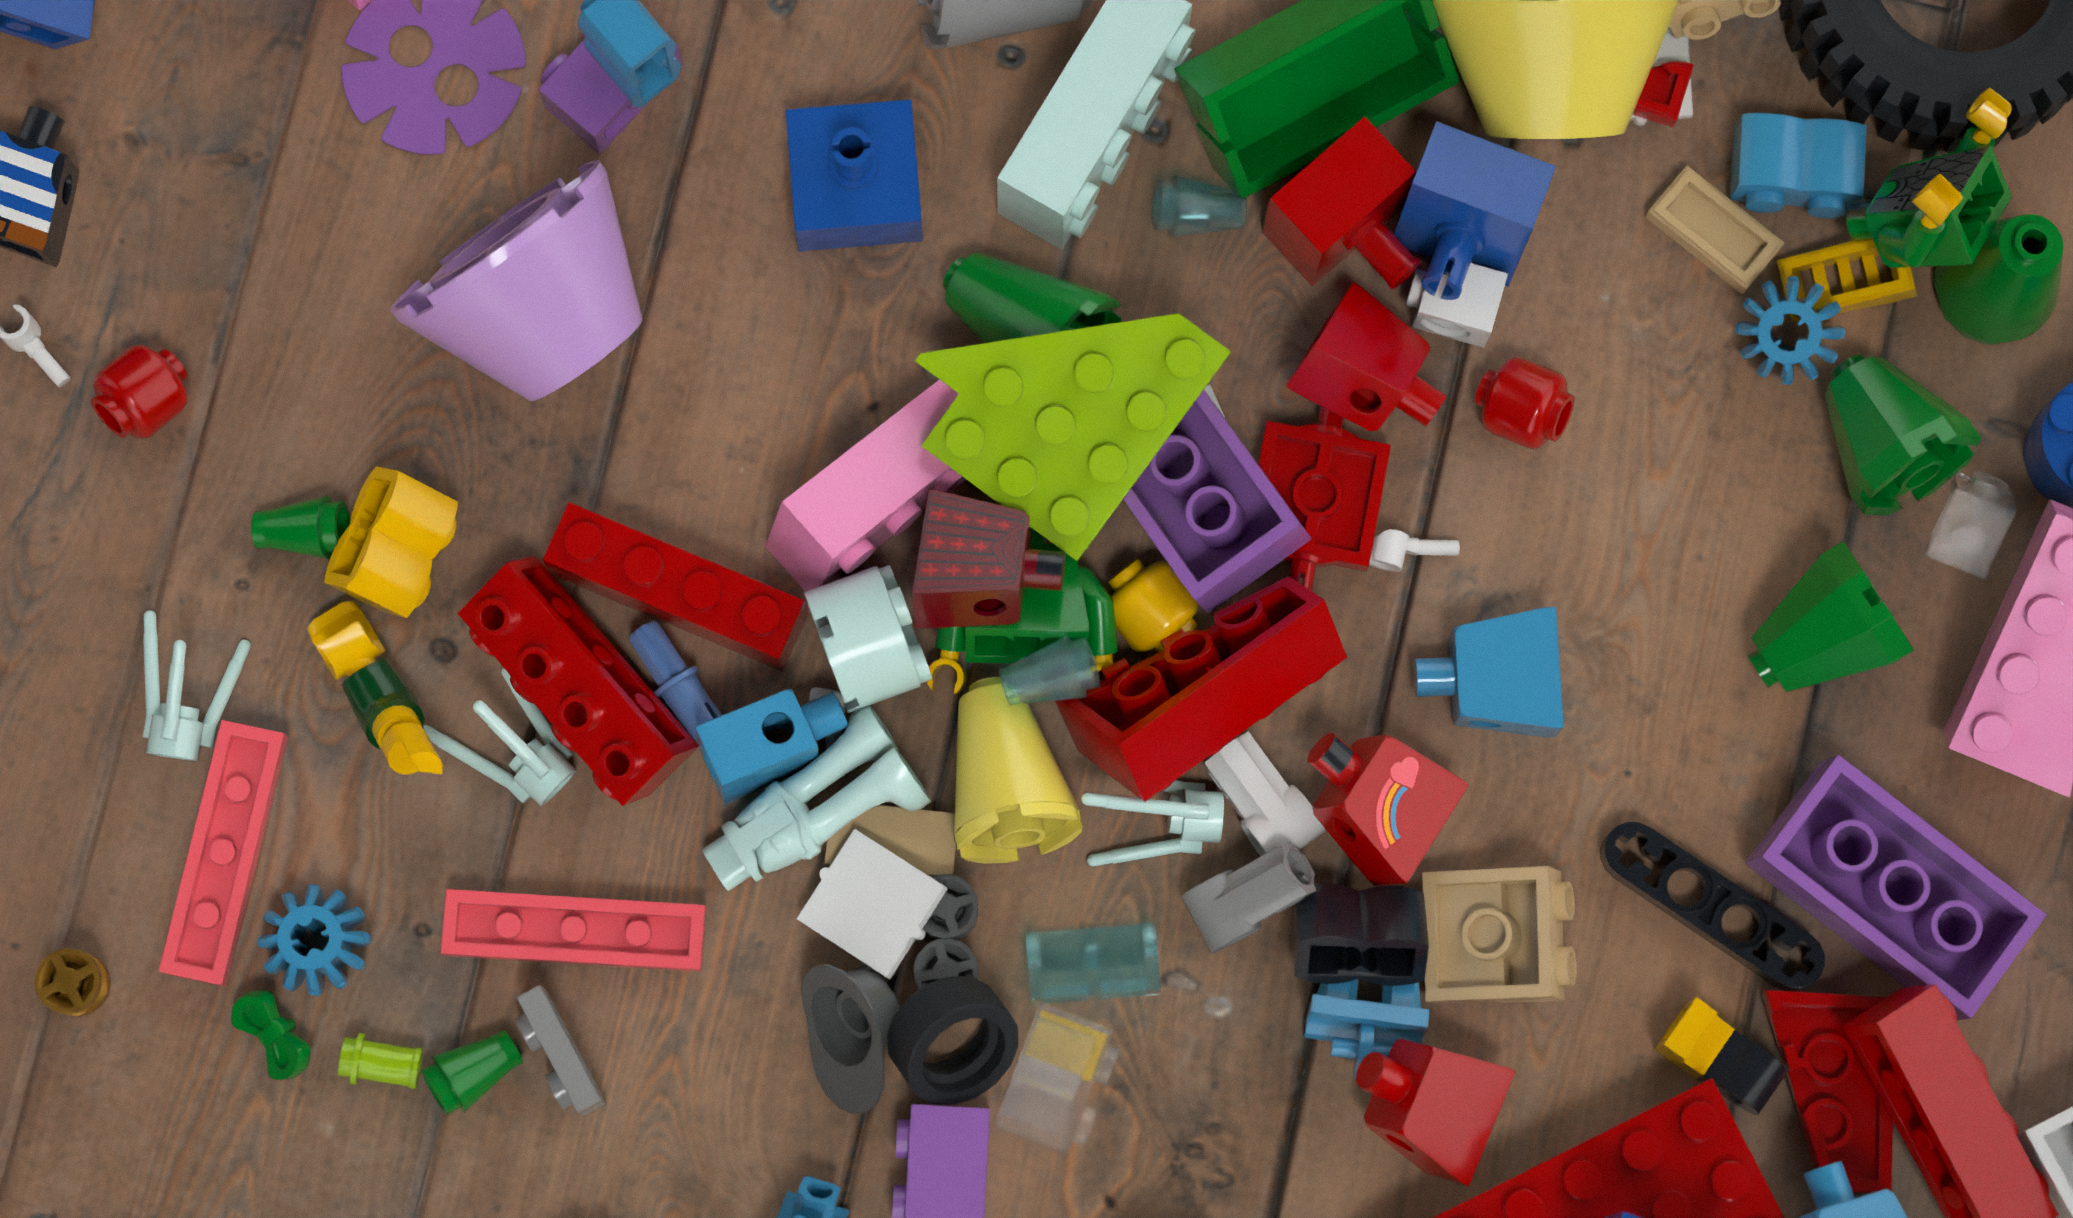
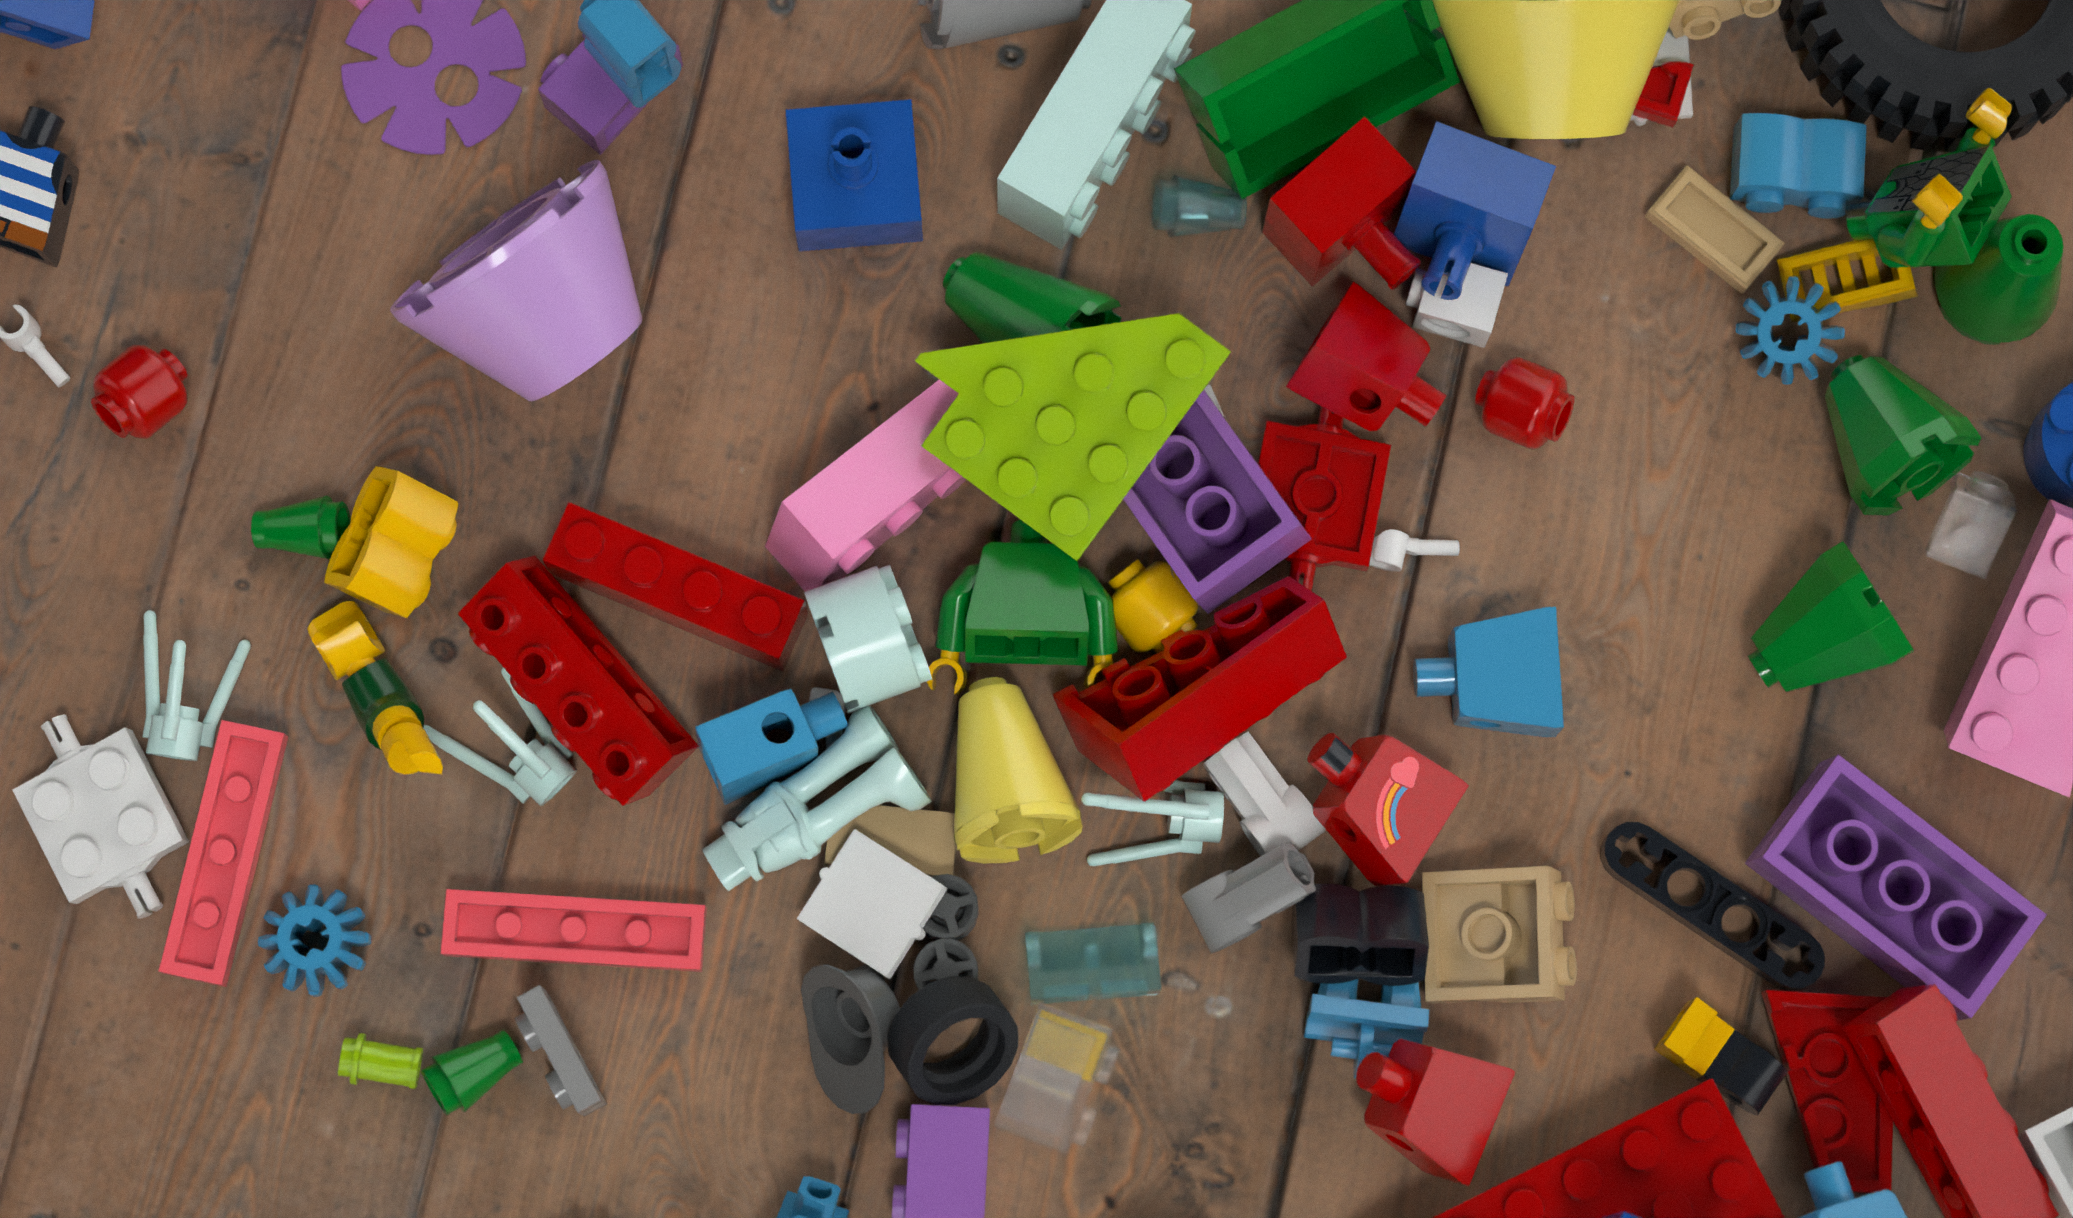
(61, 976): pearl gold wheel -> none
(101, 816): none -> white plate
(285, 1052): green piece -> none
(675, 680): medium blue axle -> none
(977, 564): dark red torso -> none
(1052, 673): clear light blue cone -> none

